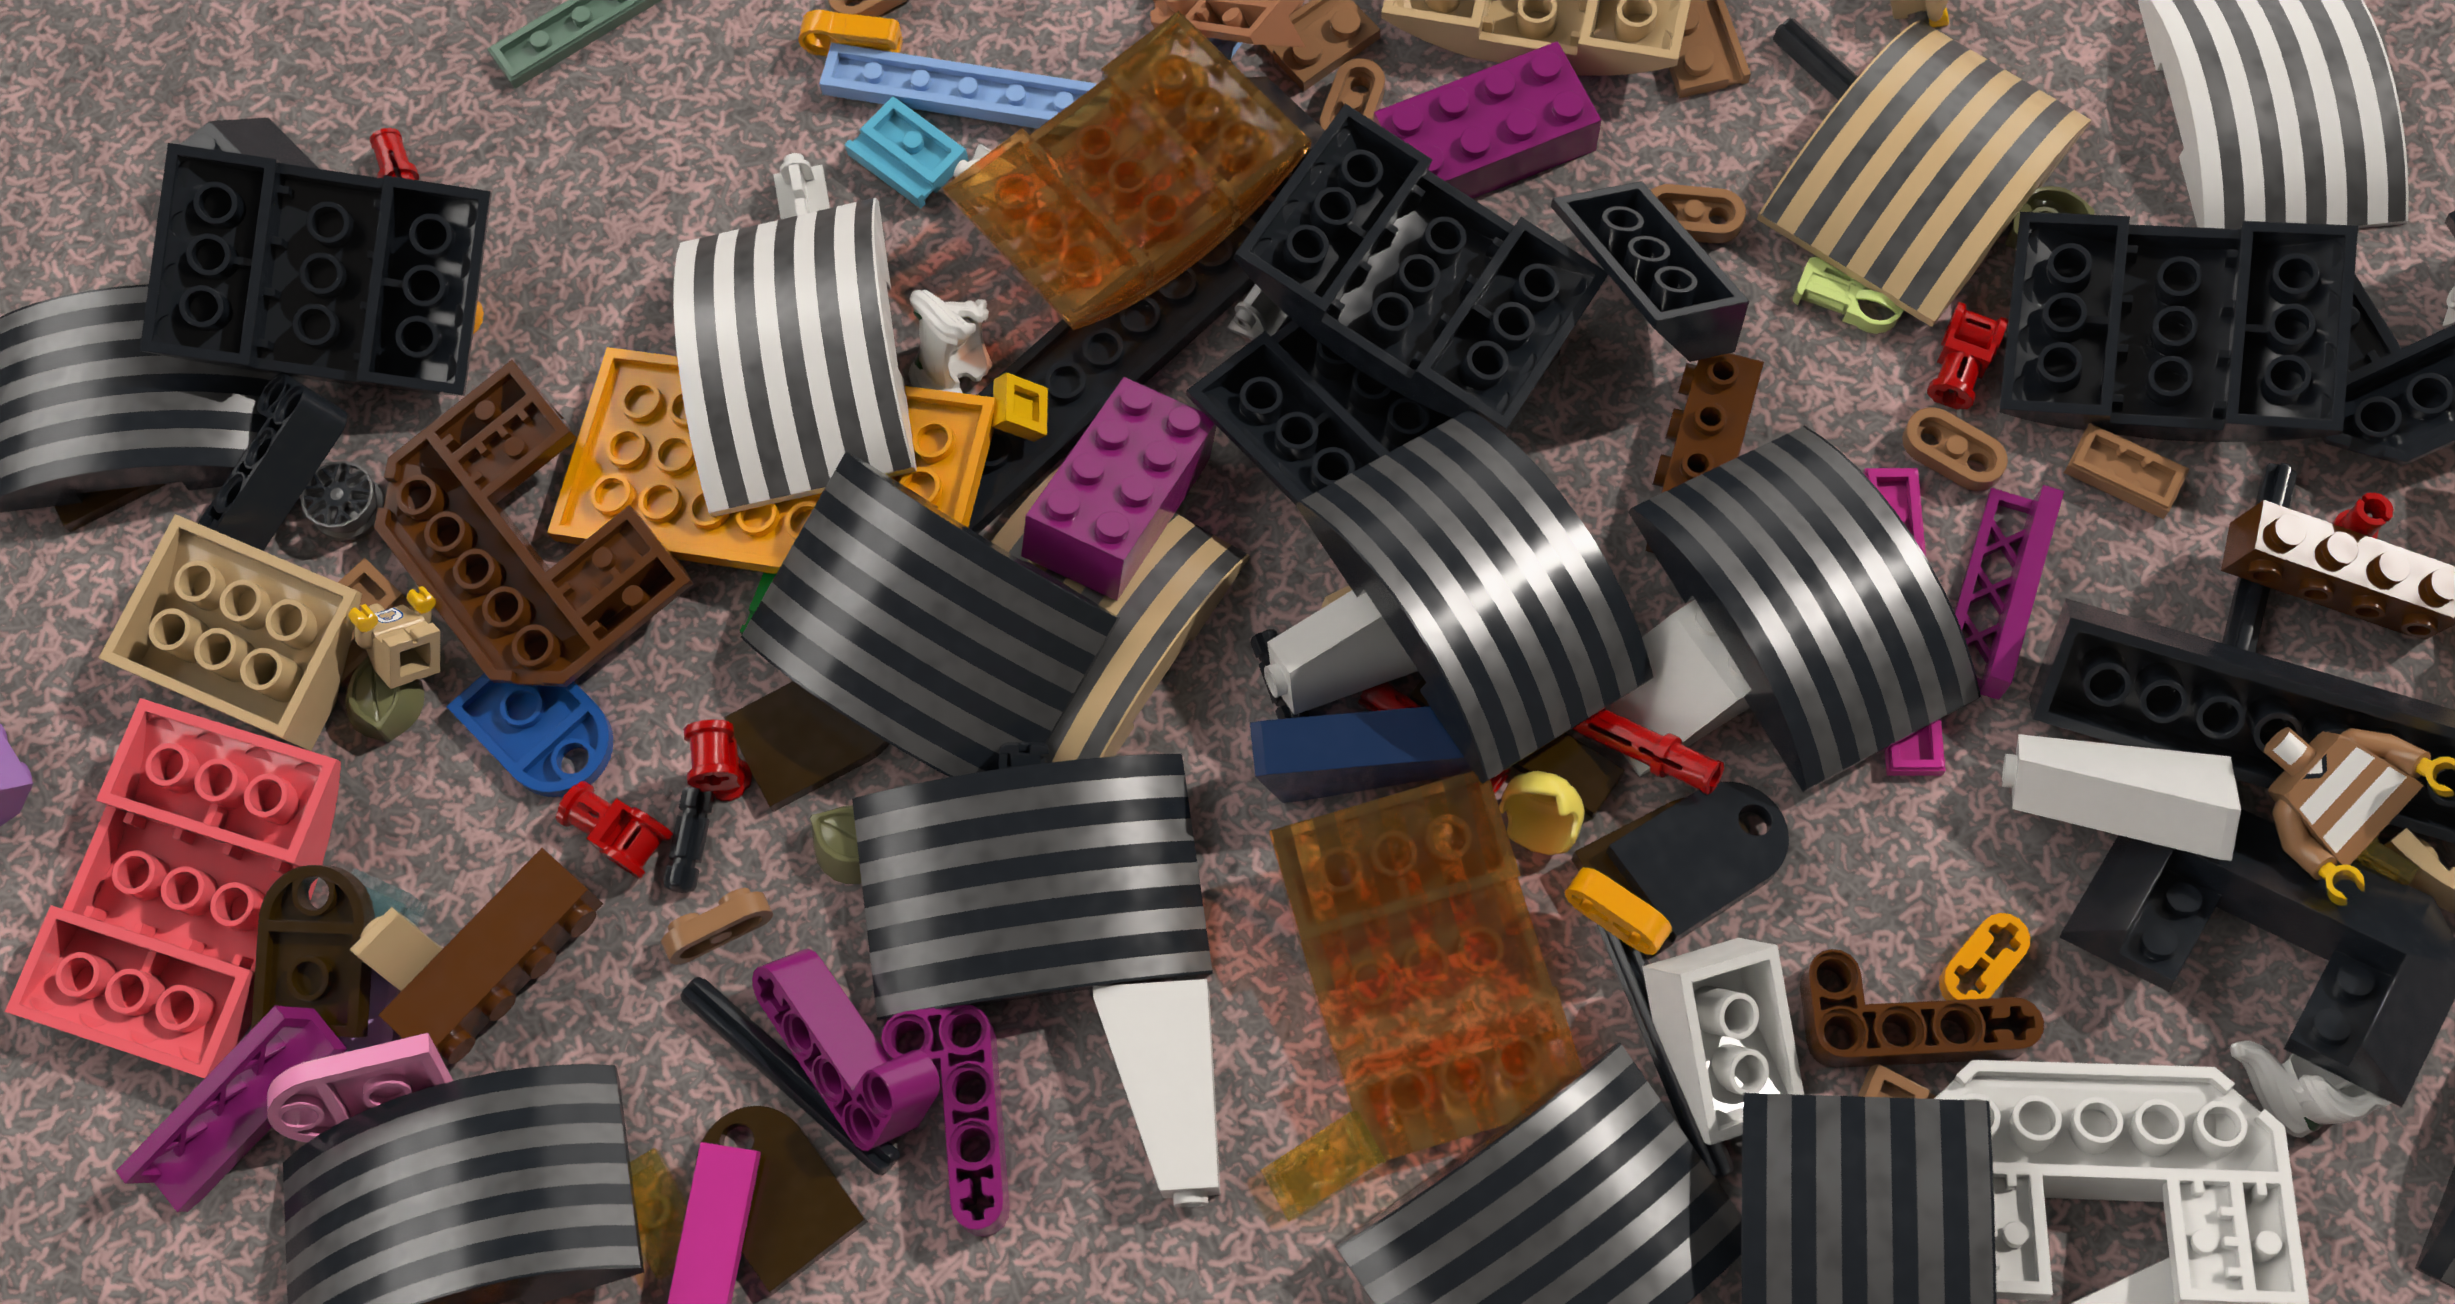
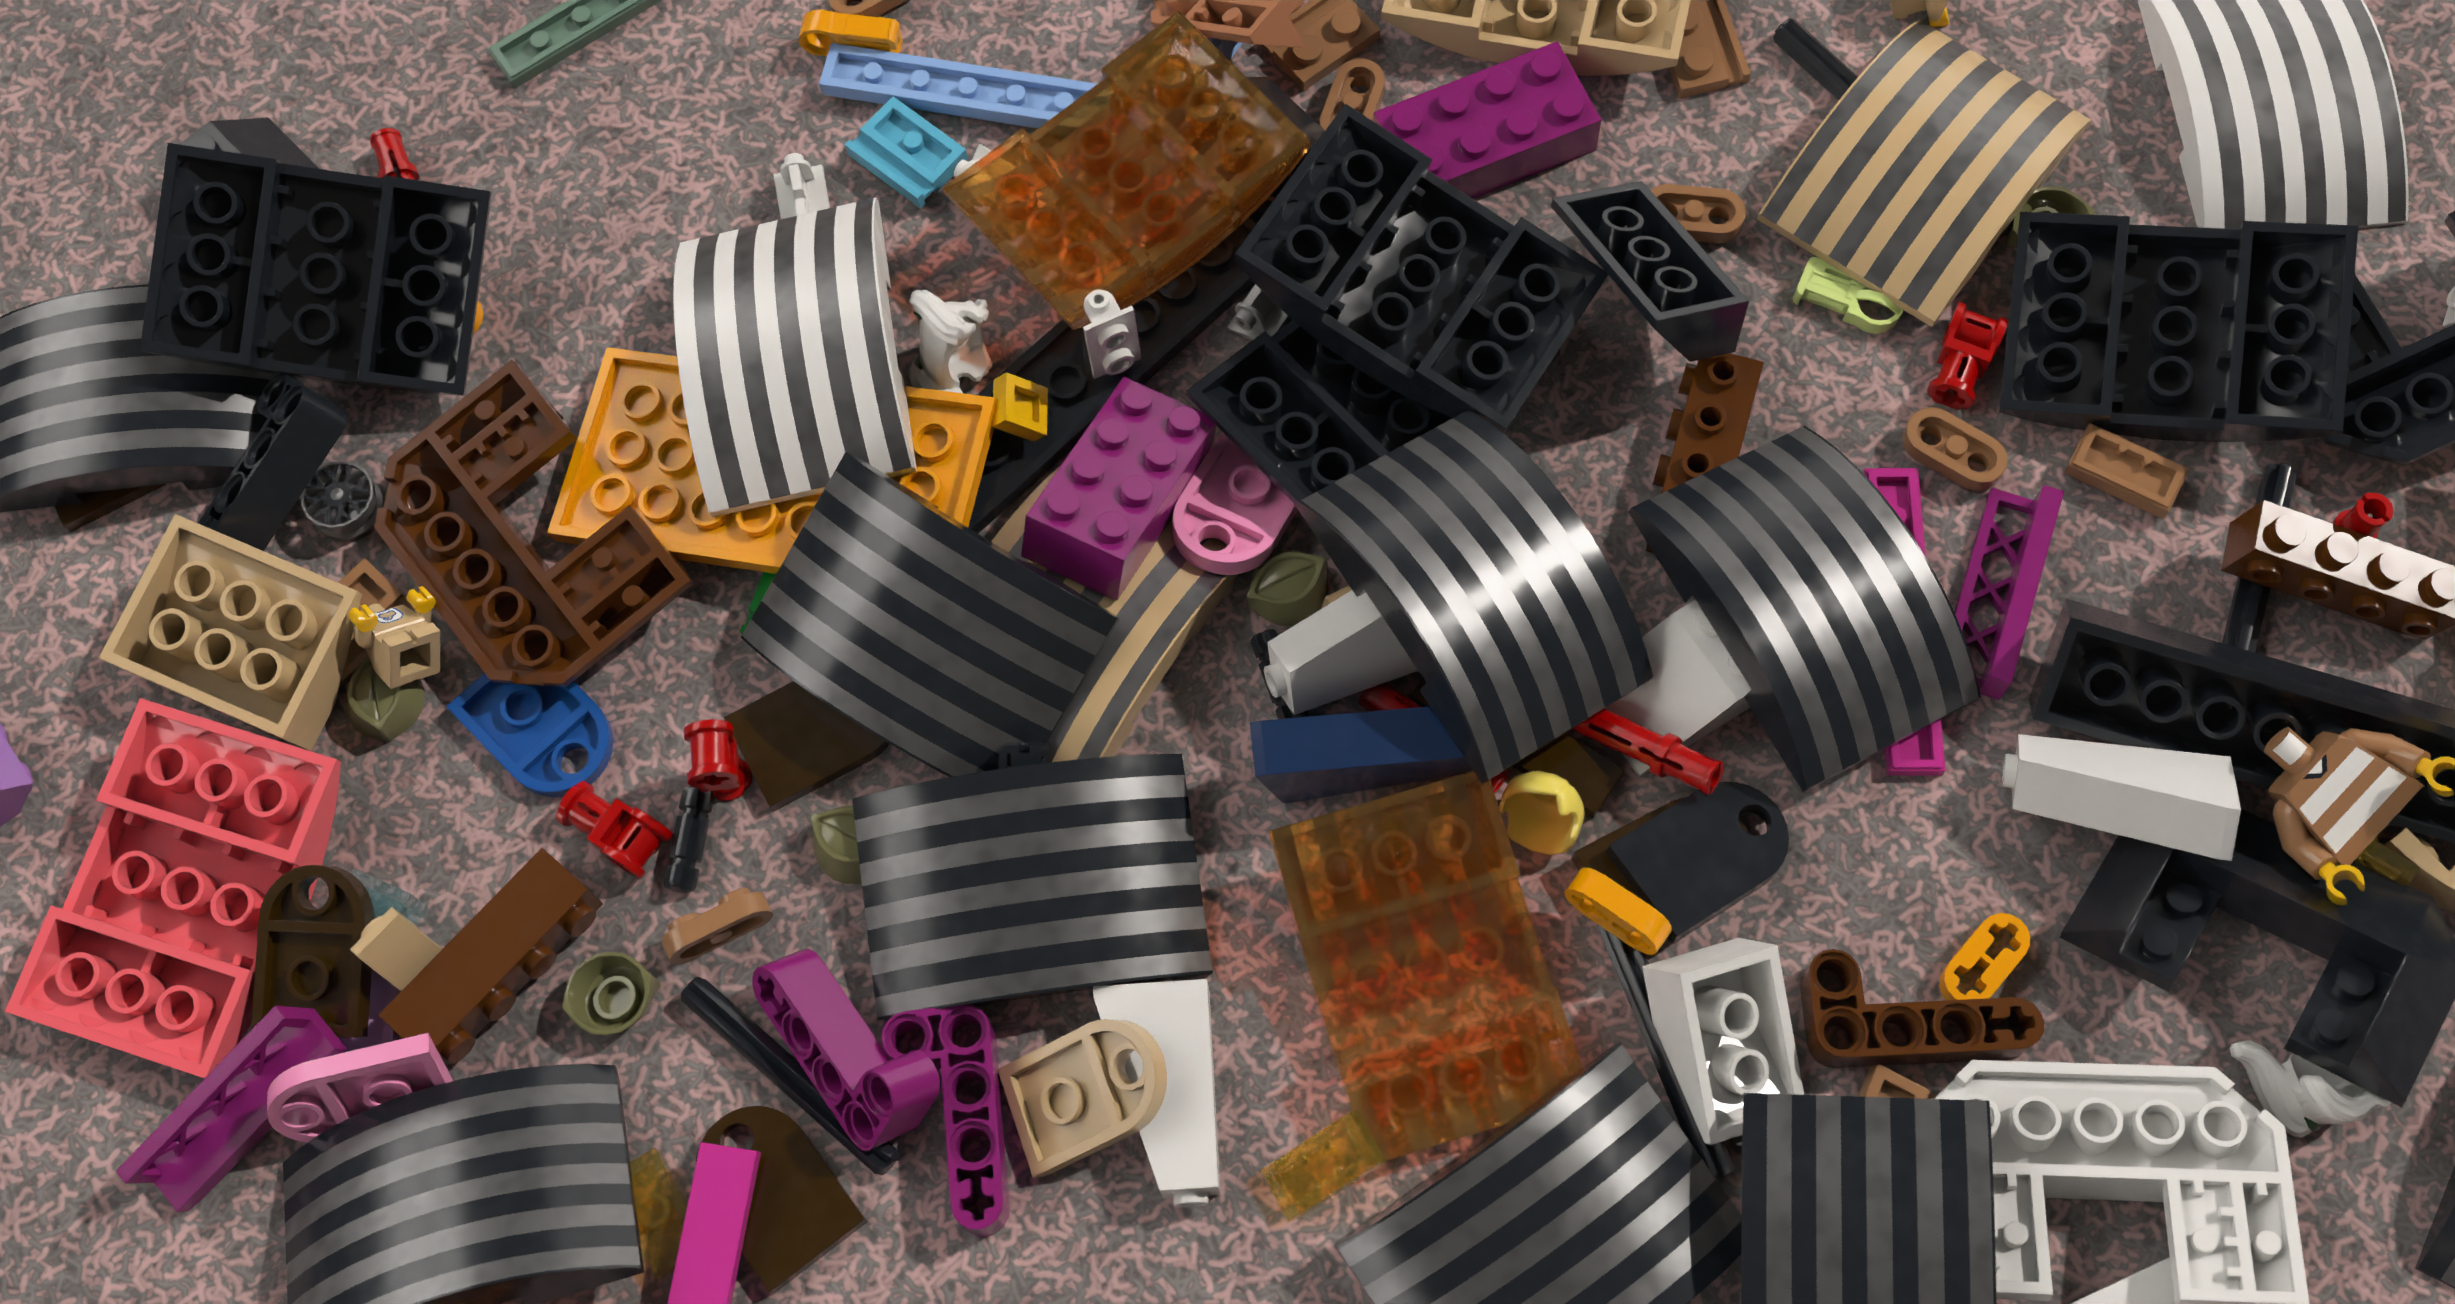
(609, 993): none -> olive hat
(1077, 1092): none -> tan tile
(1111, 334): none -> white hinge
(1232, 503): none -> bright pink tile
(1288, 587): none -> olive hat

